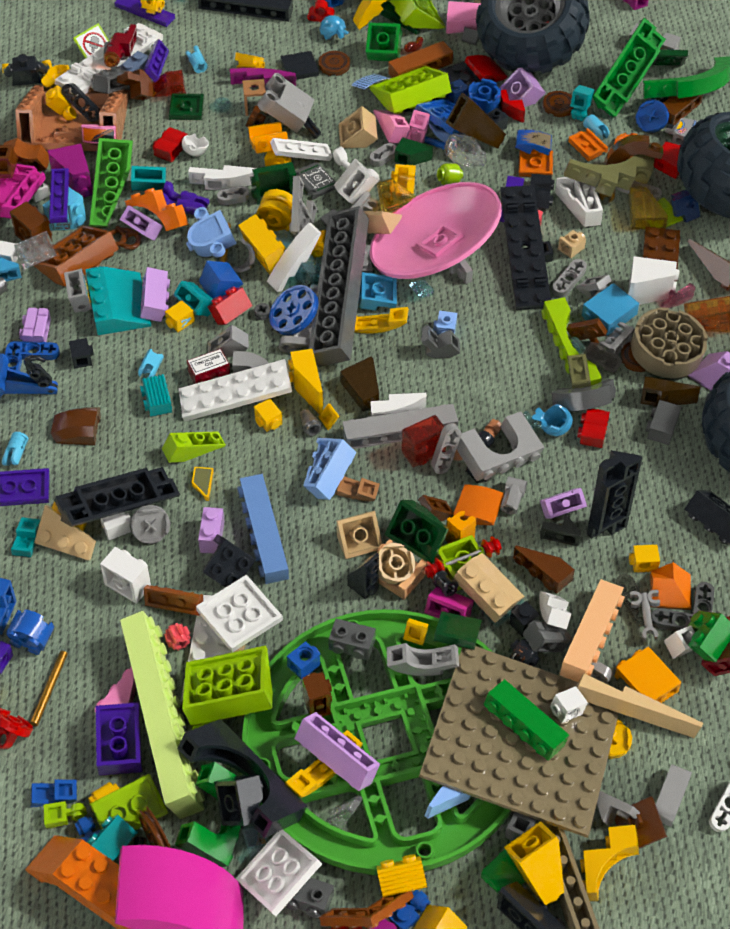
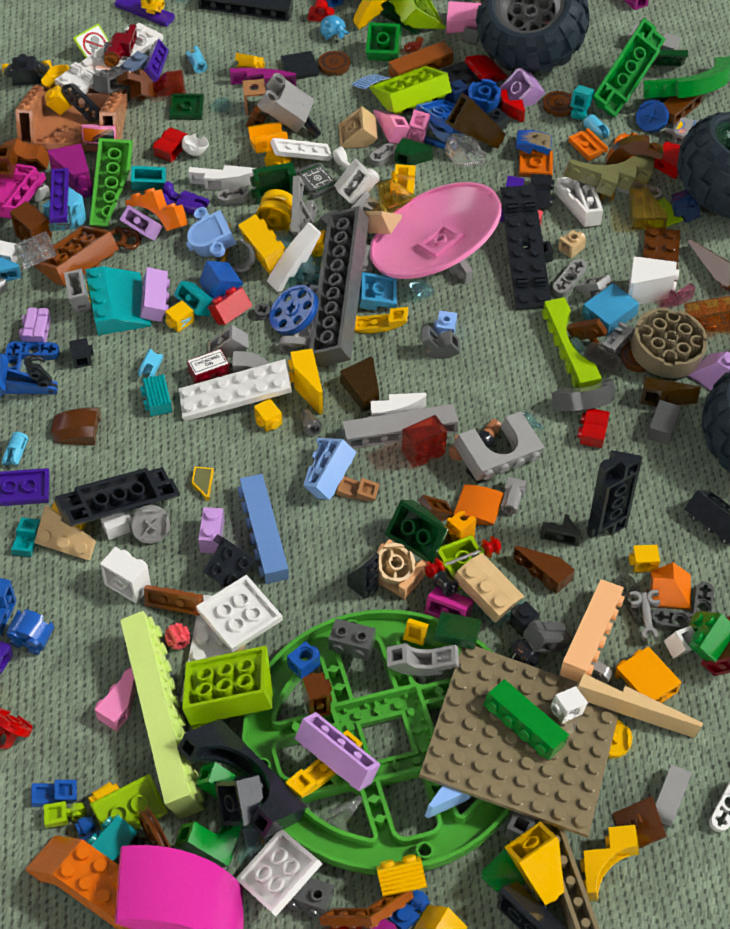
(48, 688): pearl gold bar -> none
(69, 113): yellow hinge -> none
(118, 739): dark purple slope -> none
(189, 445): lime slope -> none
(328, 416): yellow slope -> none
(359, 534): tan slope -> none
(444, 440): light grey beam -> none
(449, 173): lime head -> none
(554, 609): white slope -> none
(555, 420): dark azure hat -> none
(563, 503): lavender brick -> none
(579, 371): olive plate -> none
(611, 807): light grey slope -> none

